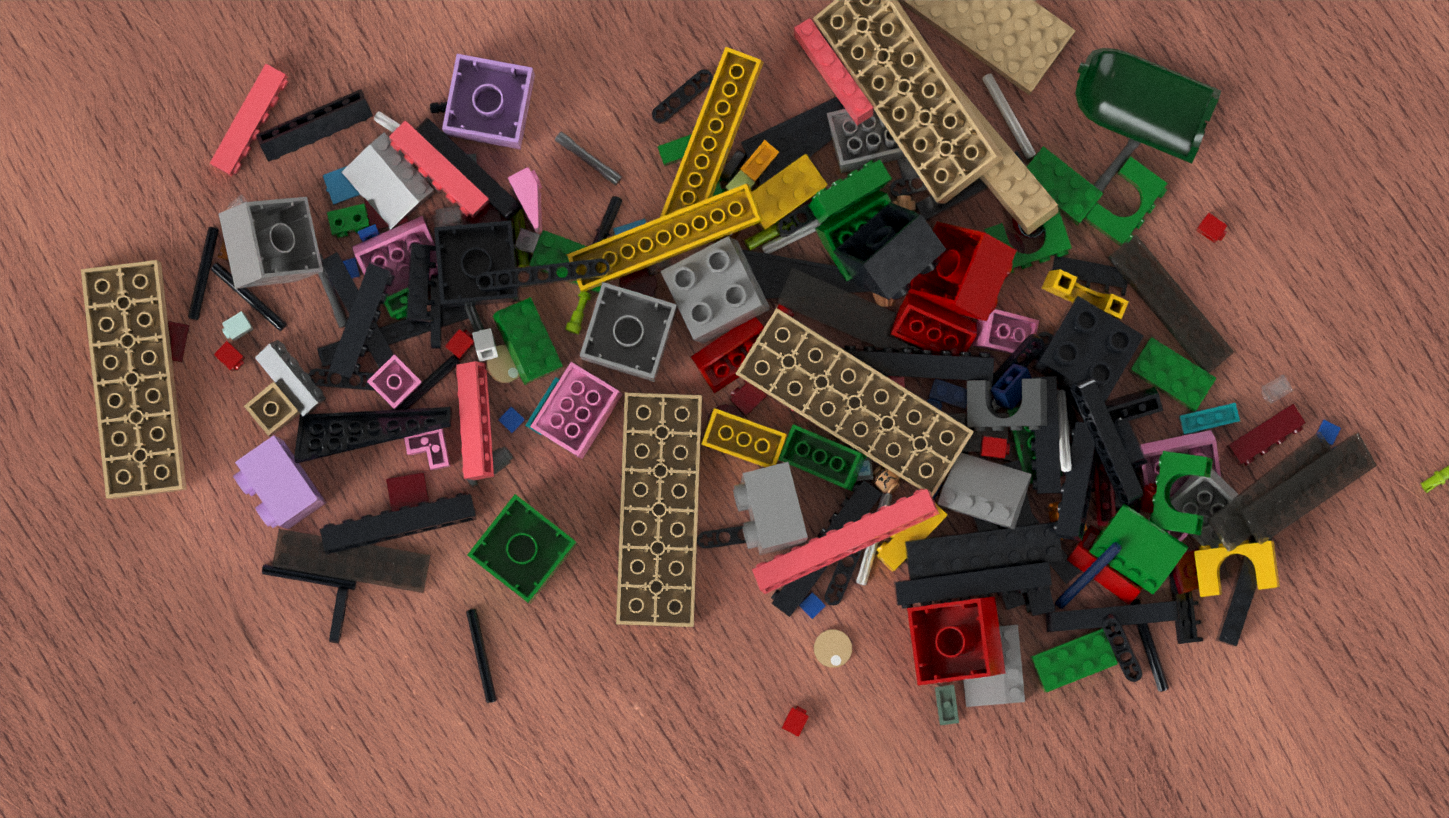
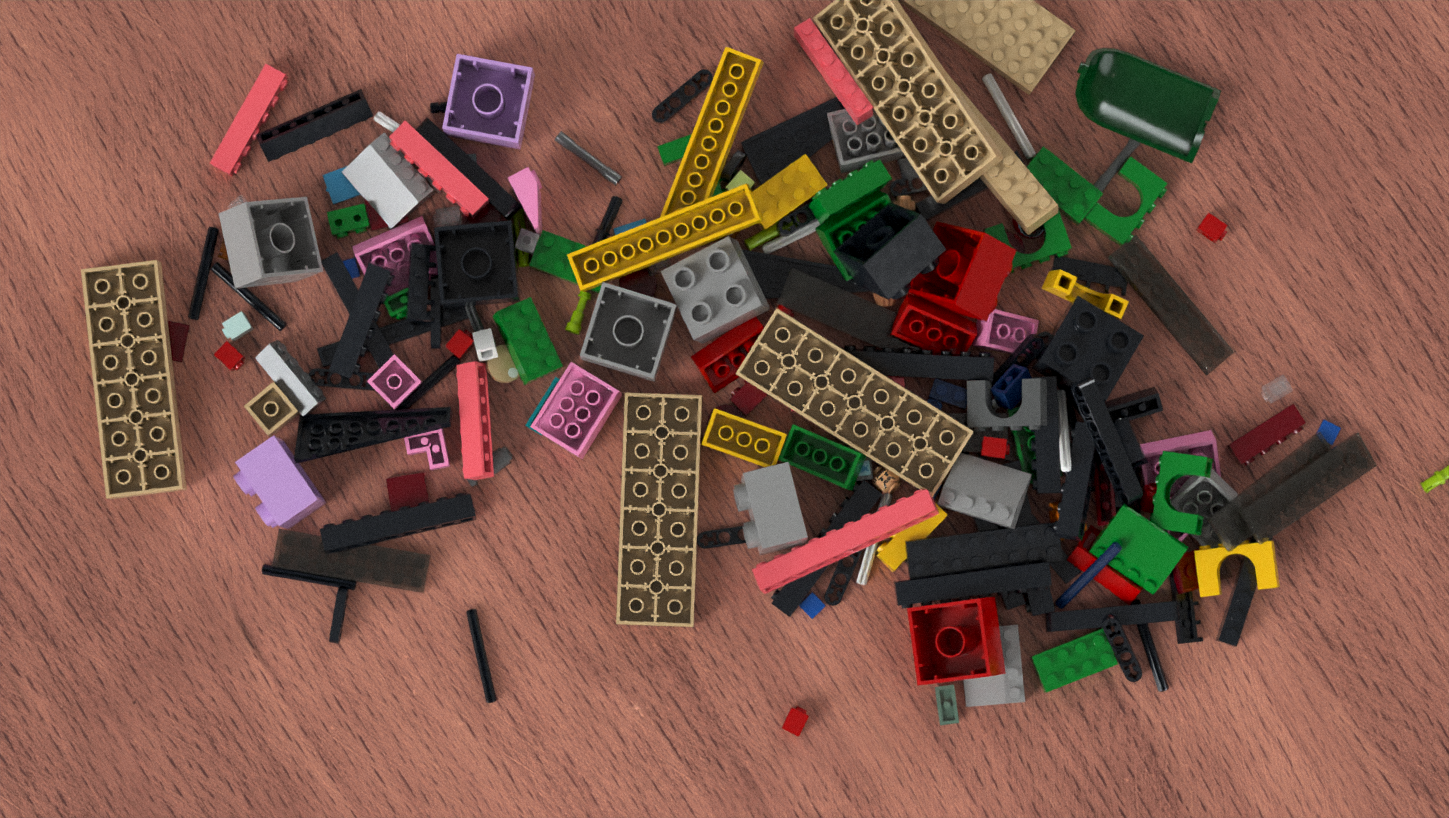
(338, 310): dark grey piece -> none
(368, 233): blue tile -> none
(511, 419): blue tile -> none
(522, 549): green brick -> none
(534, 271): black beam -> none
(759, 160): light orange plate -> none
(832, 648): tan tile -> none
(1172, 374): green brick -> none
(1209, 418): teal plate -> none

